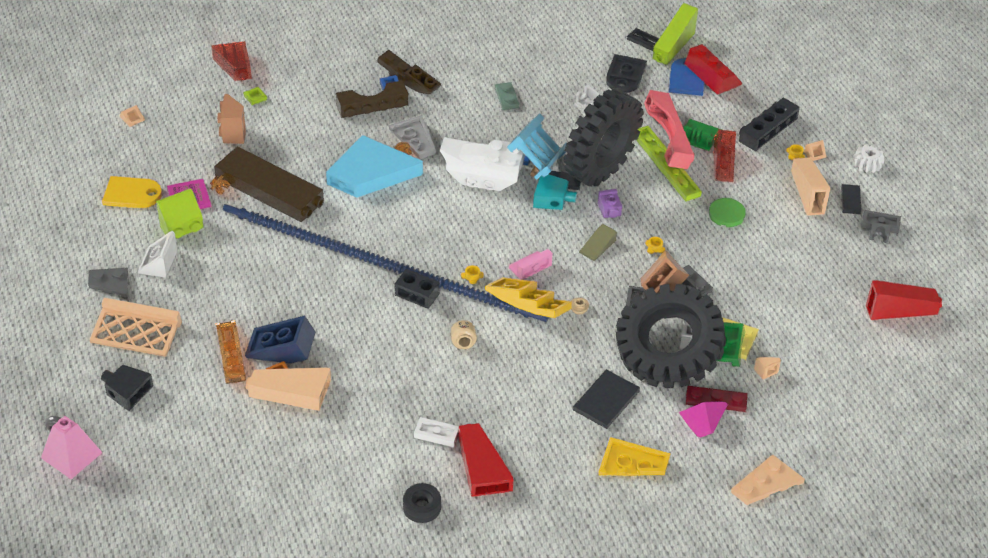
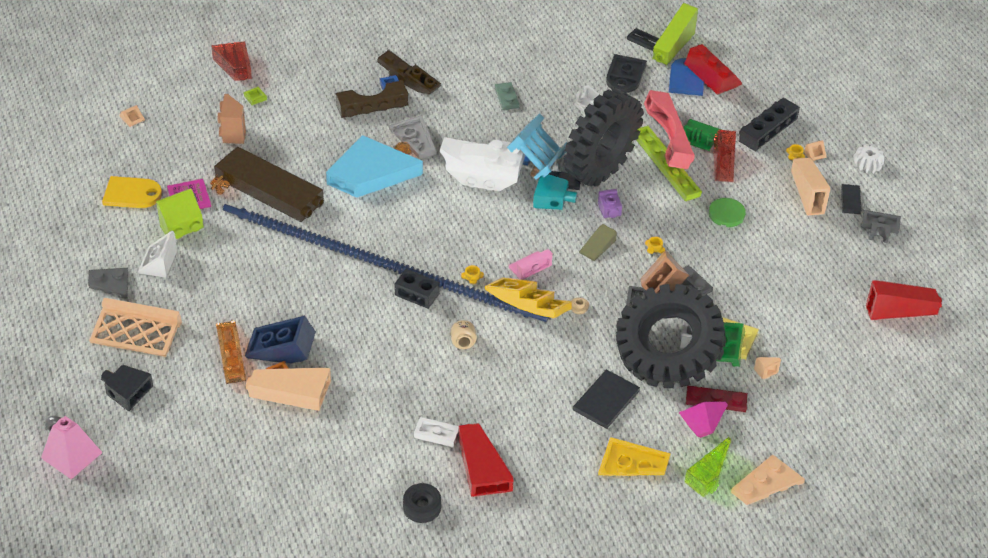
(705, 473): none -> clear neon green slope

